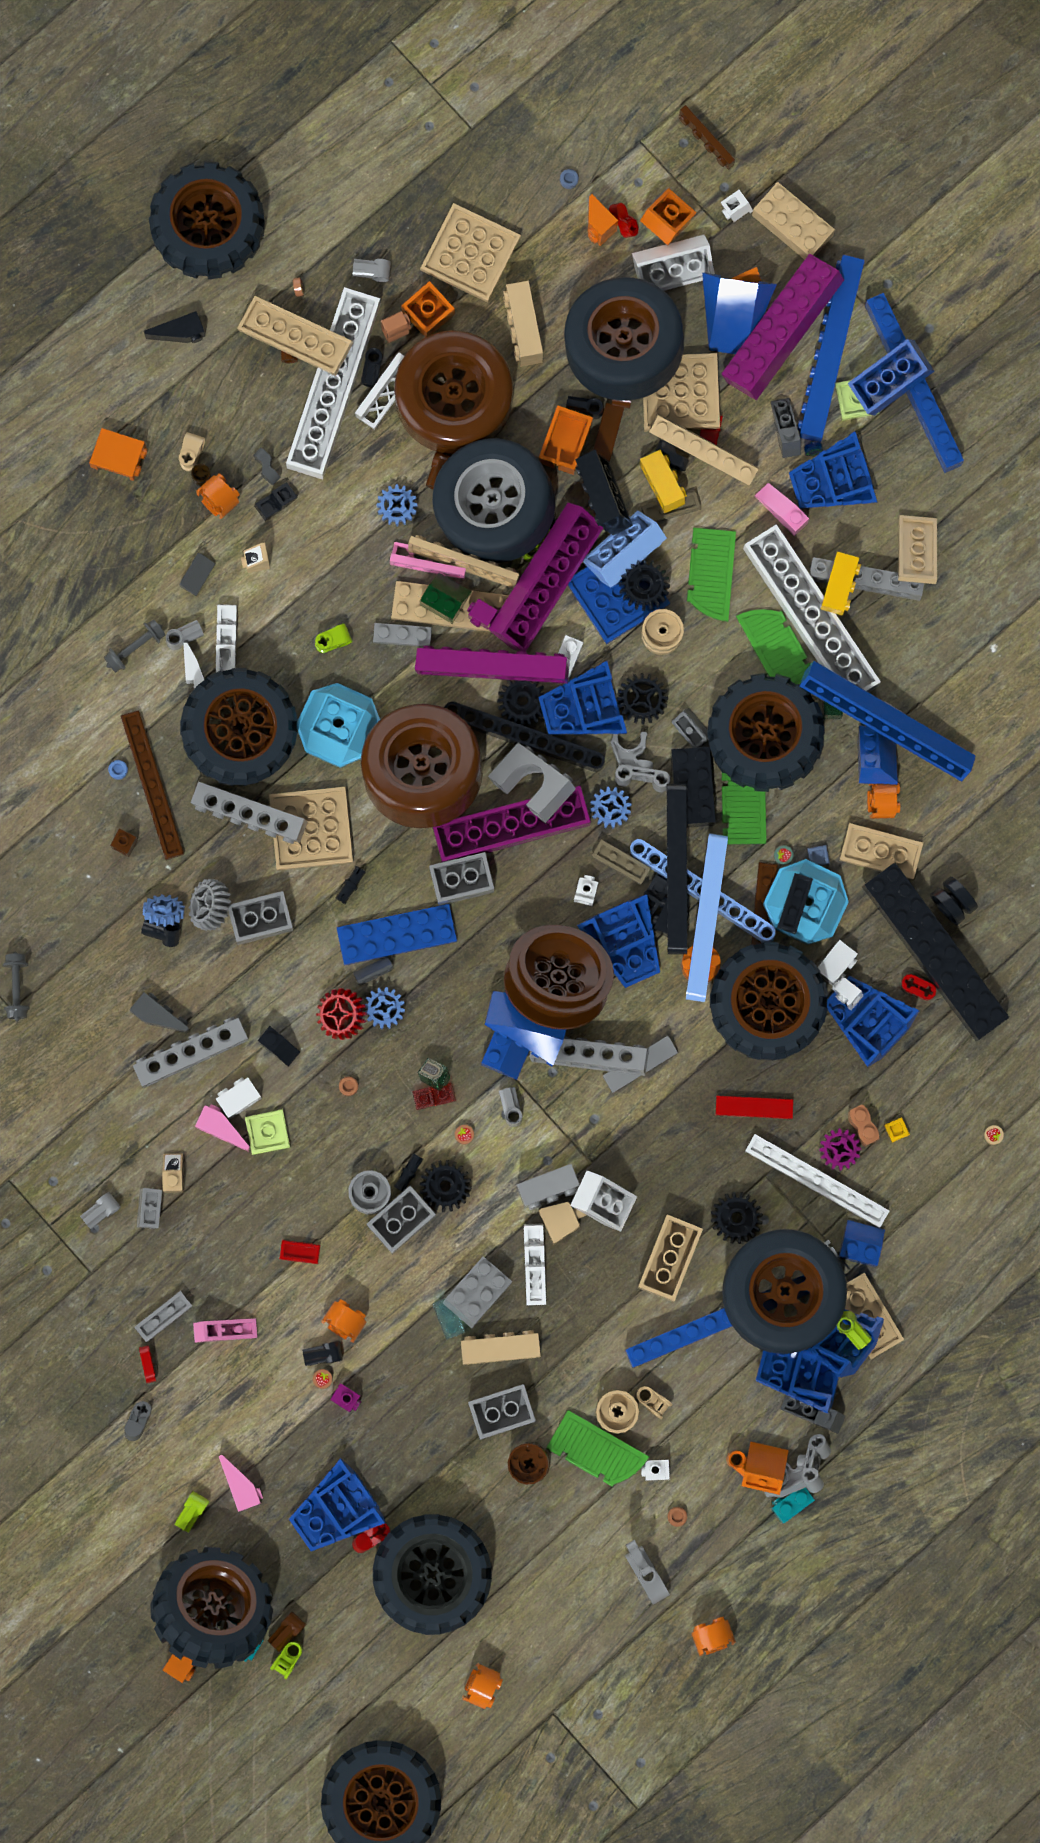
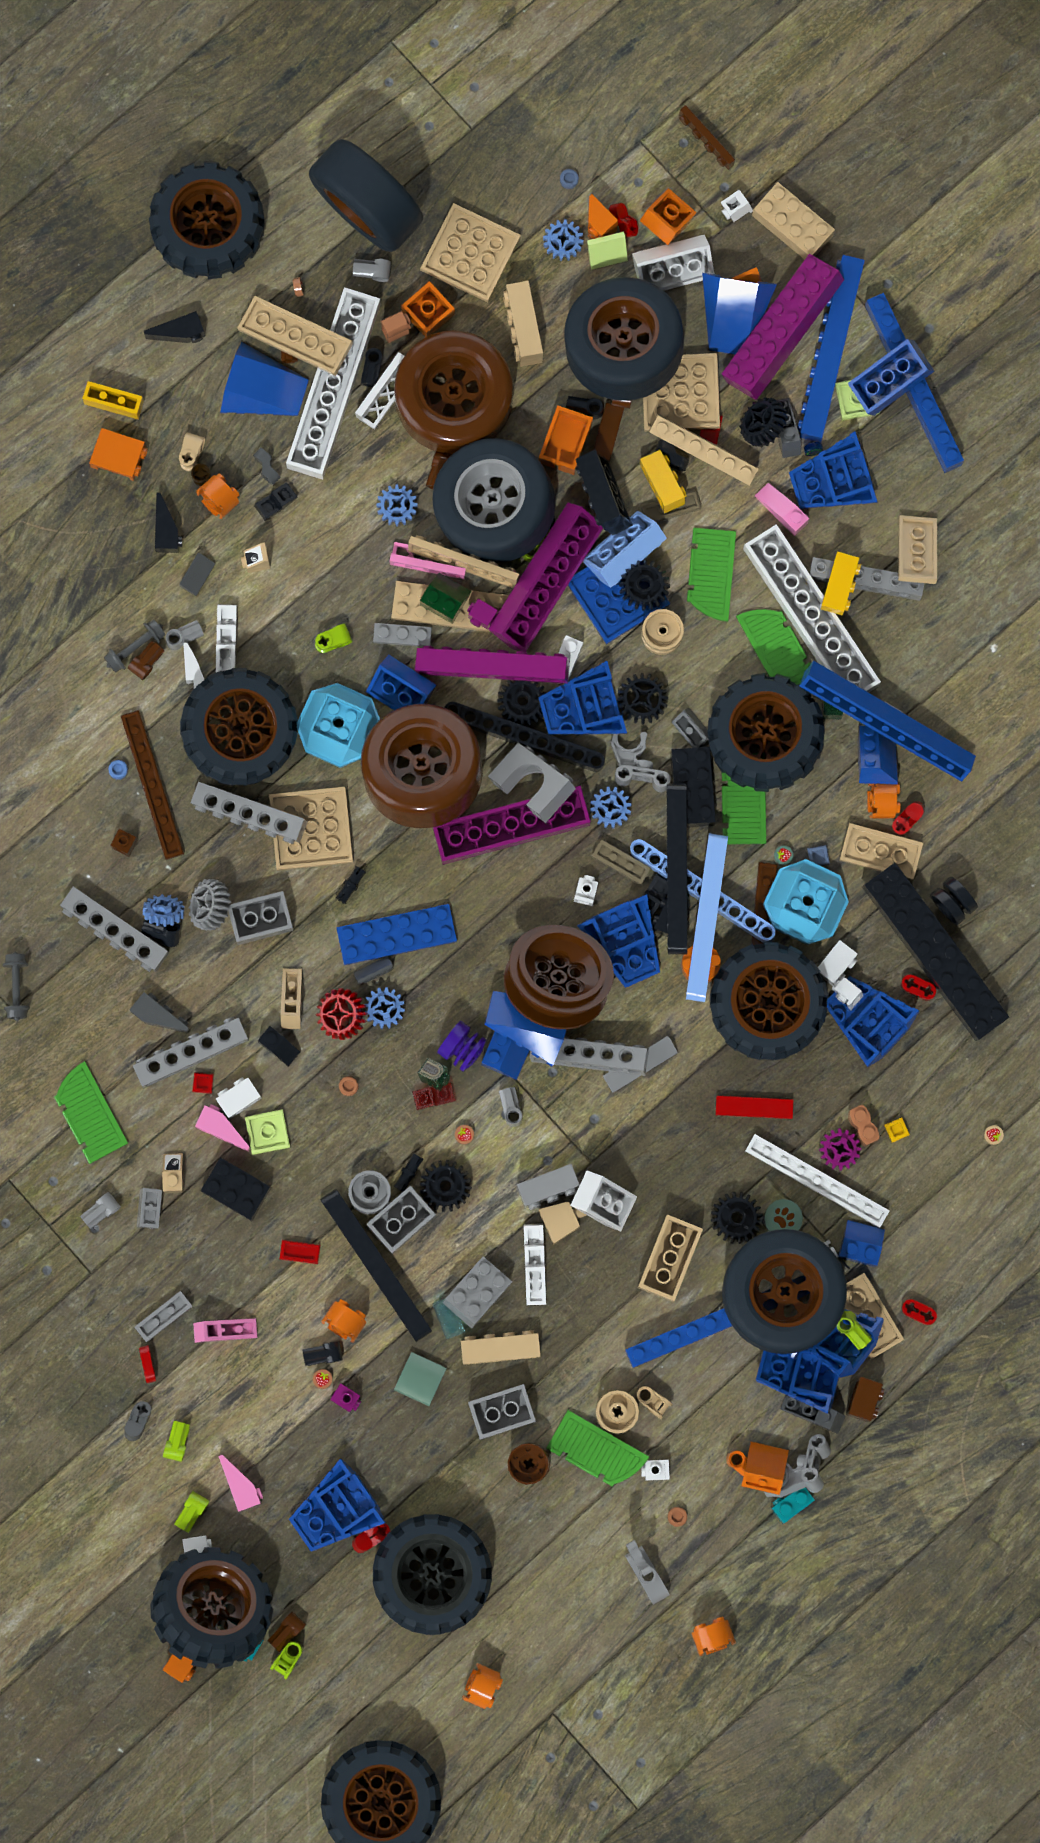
(76, 898): none -> light grey brick
(89, 1114): none -> bright green piece
(113, 400): none -> yellow brick
(143, 664): none -> reddish brown piece
(166, 533): none -> black slope
(176, 1446): none -> lime piece
(196, 1543): none -> white brick
(203, 1083): none -> red tile
(236, 1189): none -> black brick
(262, 386): none -> blue wedge
(291, 999): none -> tan slope
(366, 195): none -> black wheel
(376, 1265): none -> black beam
(399, 685): none -> blue slope
(420, 1379): none -> sand green slope
(461, 879): light grey brick -> none
(462, 1046): none -> dark purple wheel
(570, 240): none -> medium blue gear
(607, 250): none -> yellowish green tile
(763, 422): none -> black gear
(783, 1215): none -> sand green tile
(795, 903): black tile -> none
(864, 1399): none -> reddish brown brick
(902, 824): none -> red piece
(921, 1308): none -> red beam

